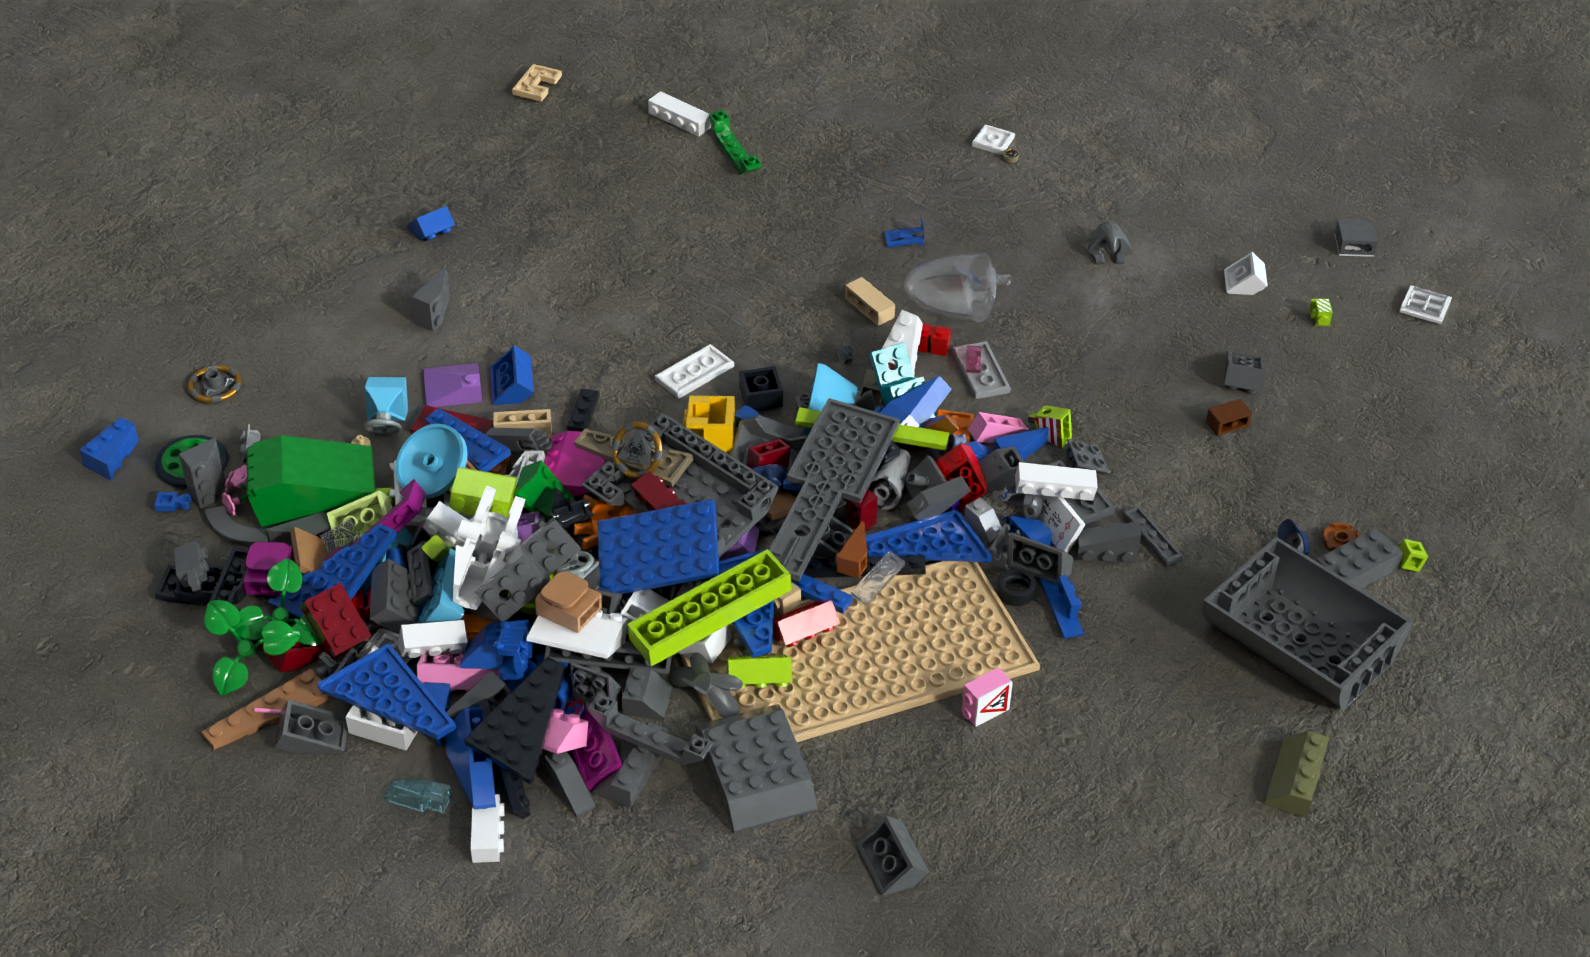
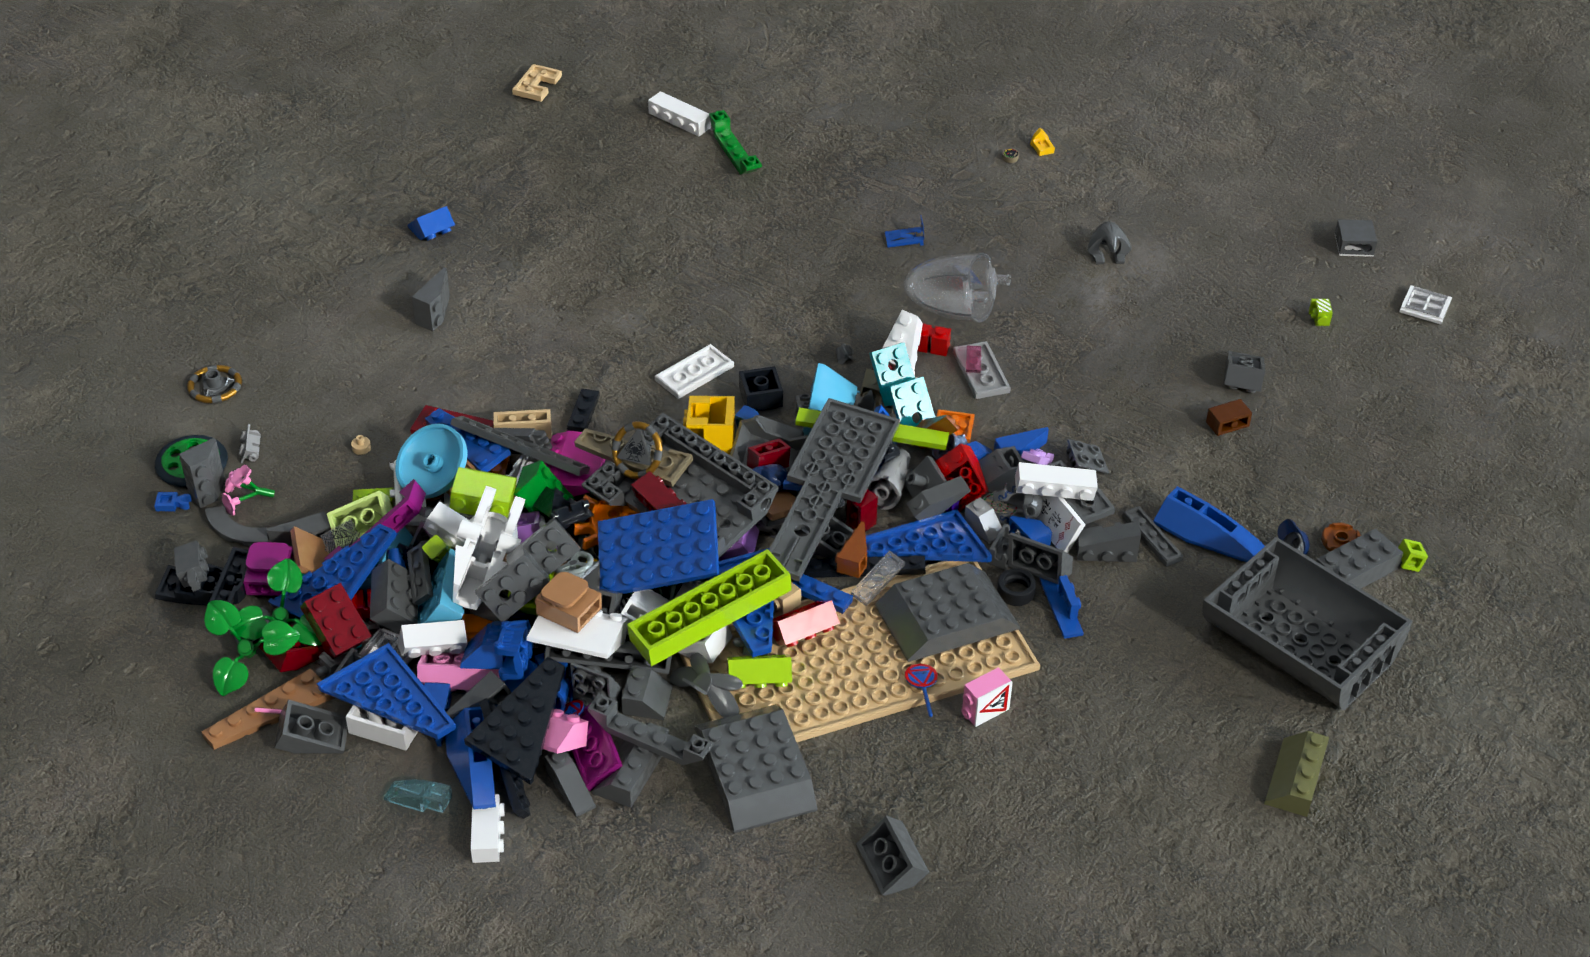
(110, 448): blue wedge -> none
(305, 476): green windscreen -> none
(385, 404): medium azure piece -> none
(452, 385): medium lavender slope -> none
(512, 377): blue slope -> none
(520, 445): none -> dark grey tile
(869, 301): tan brick -> none
(918, 404): wedge -> none
(922, 677): none -> piece
(944, 611): none -> dark grey slope
(991, 426): bright pink slope -> none
(993, 139): white tile -> none
(1038, 456): none -> lavender hinge
(1041, 143): none -> yellow tile
(1058, 422): torso -> none
(1205, 526): none -> blue wedge
(1246, 276): white slope -> none

